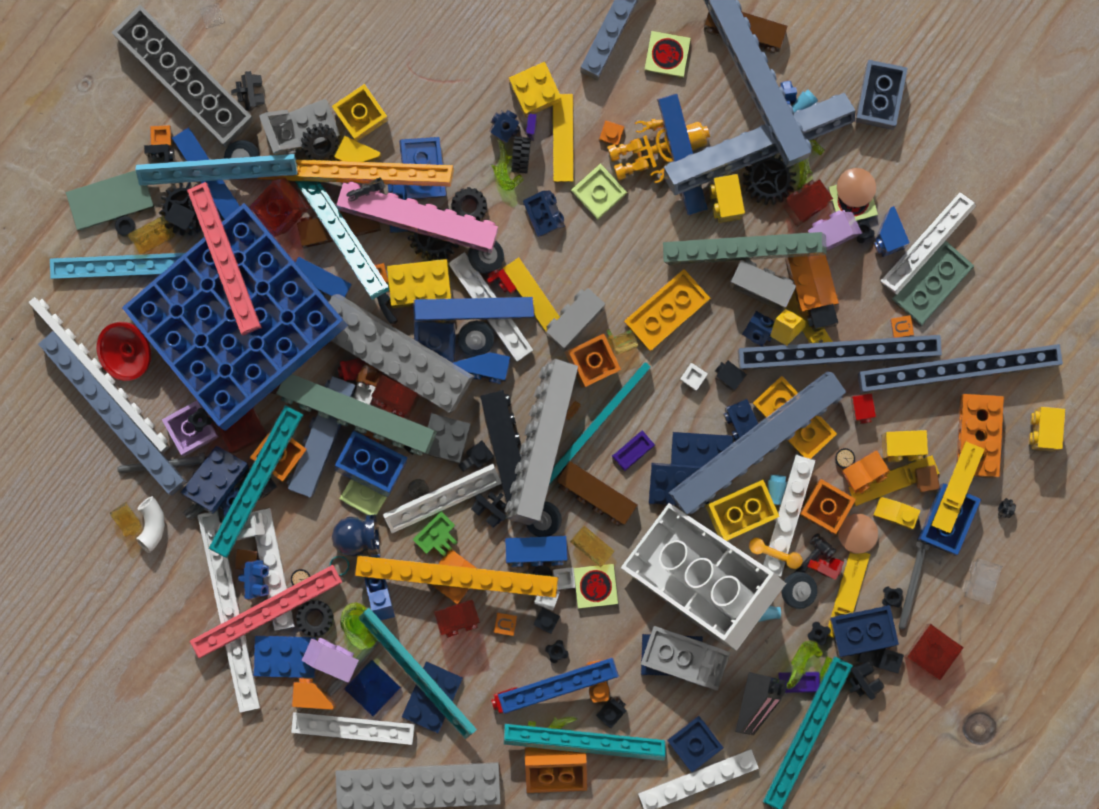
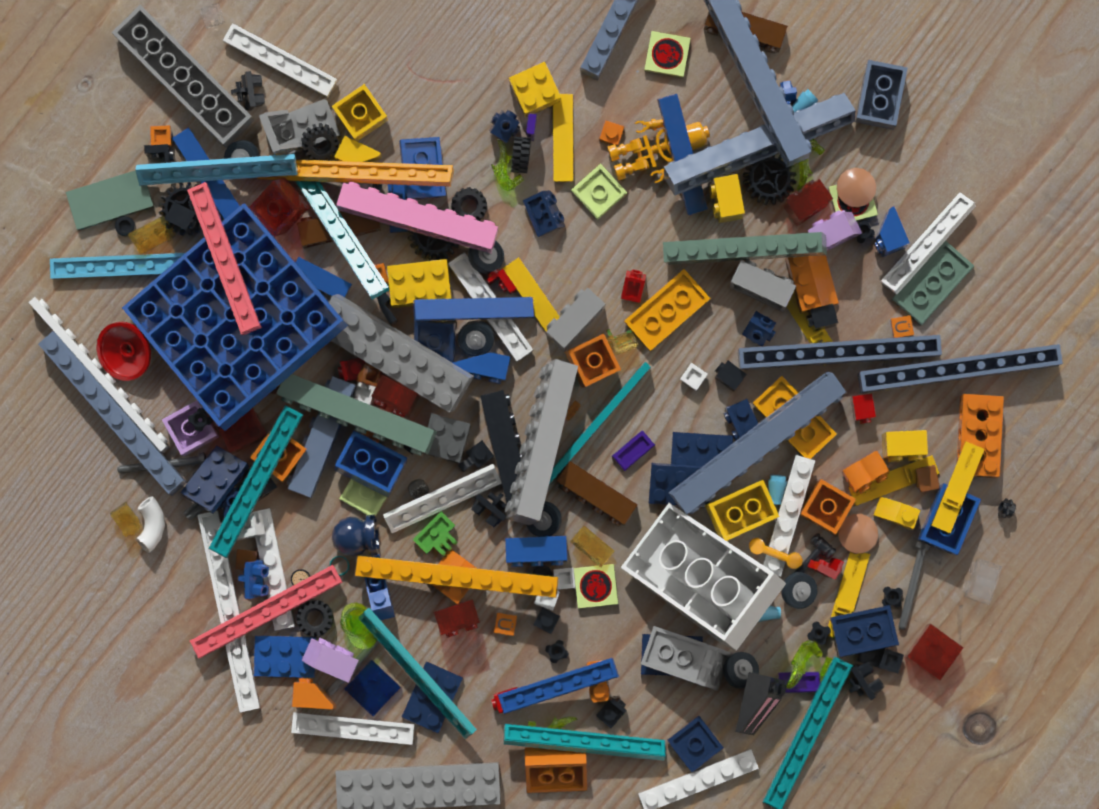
(280, 60): none -> white plate
(375, 185): black piece -> none
(633, 285): none -> red bracket
(737, 668): none -> black wheel
(787, 327): yellow slope -> none
(844, 458): tile -> none
(1047, 429): yellow brick -> none

